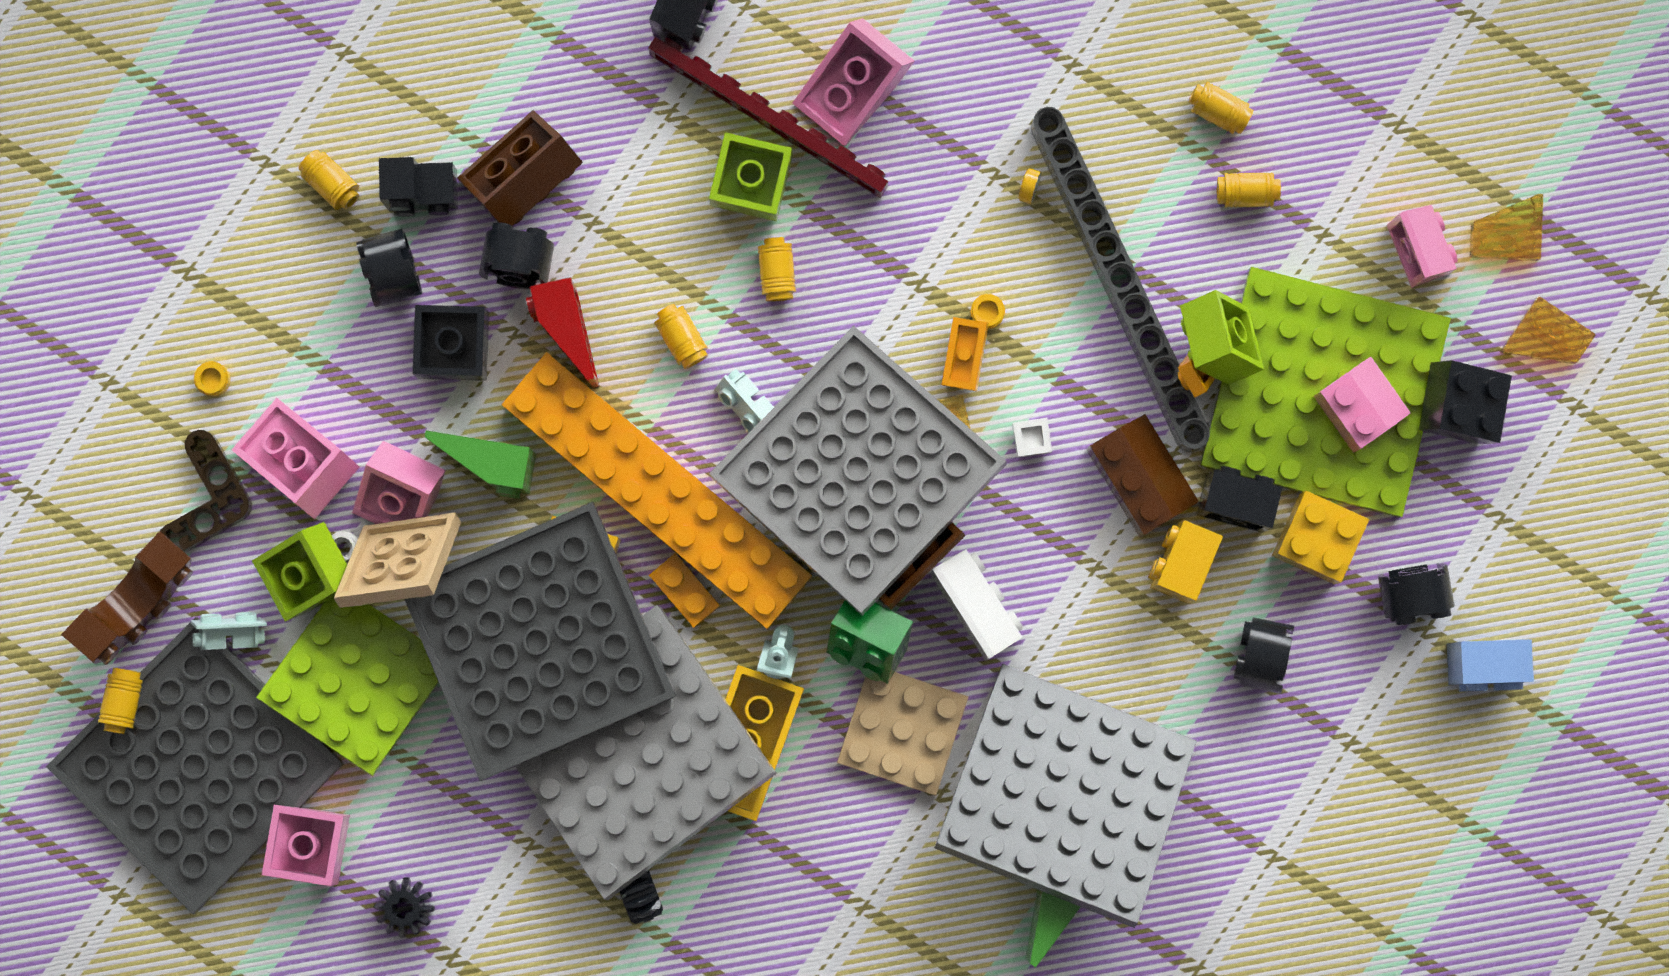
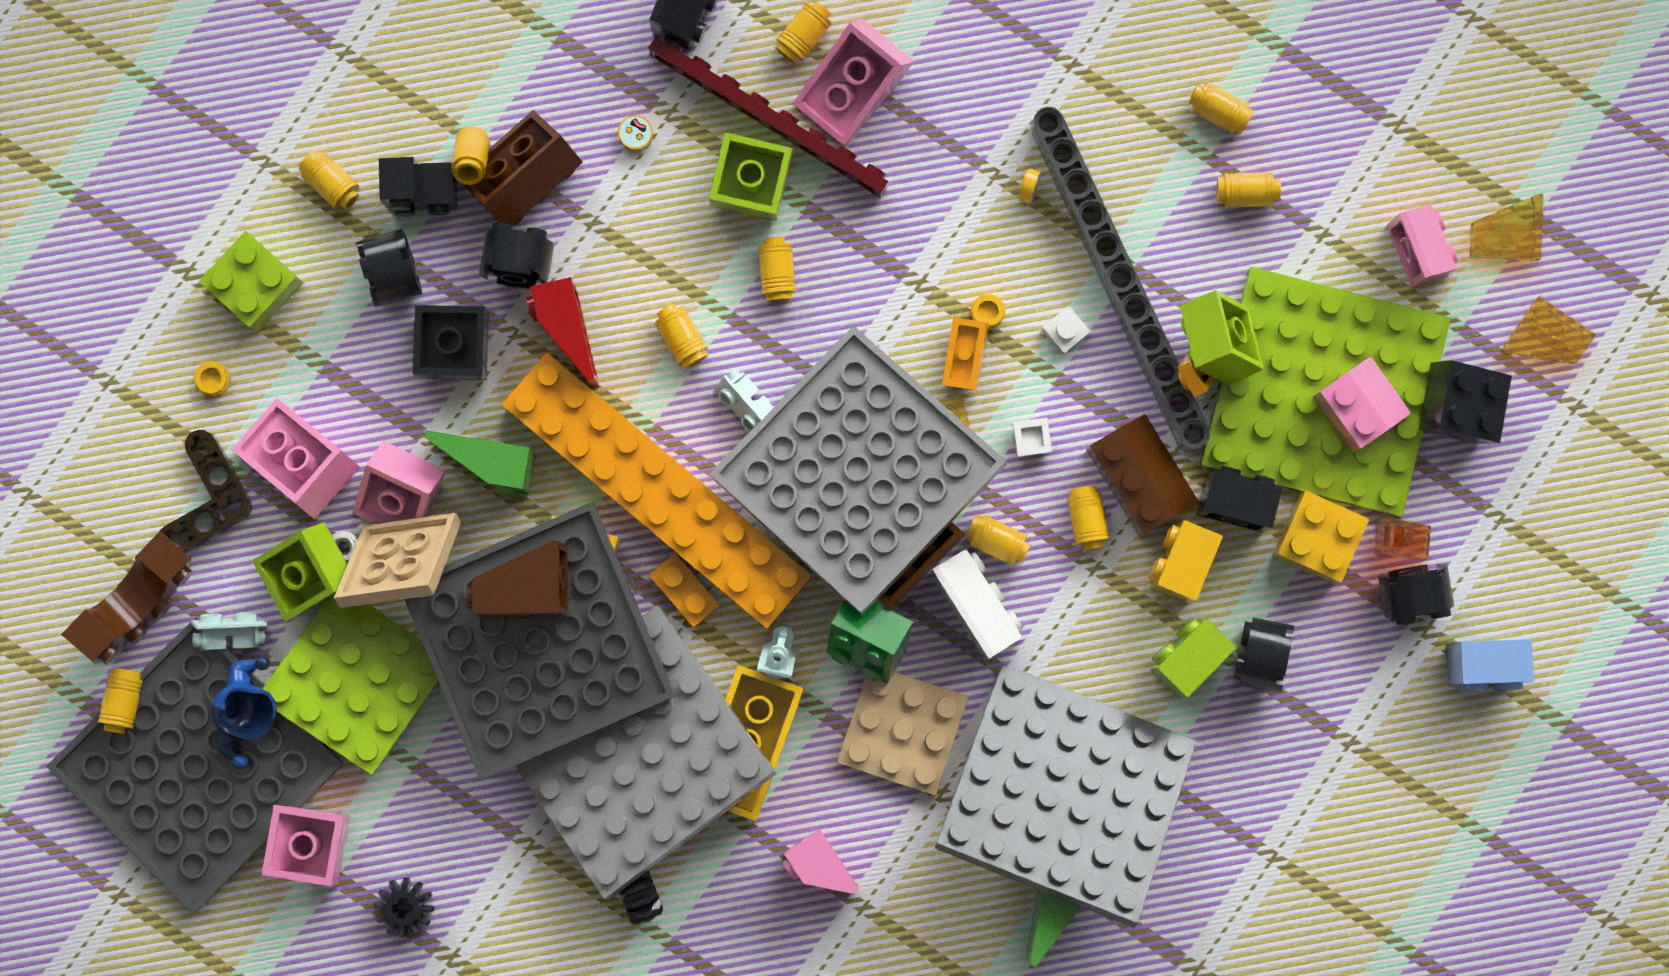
(239, 712): none -> dark blue piece
(251, 282): none -> lime brick
(470, 155): none -> yellow head
(524, 586): none -> reddish brown slope
(635, 133): none -> tile
(803, 32): none -> yellow head
(818, 864): none -> bright pink slope
(997, 540): none -> yellow head
(1066, 330): none -> white plate
(1088, 517): none -> yellow head
(1192, 657): none -> lime brick
(1402, 539): none -> clear orange slope

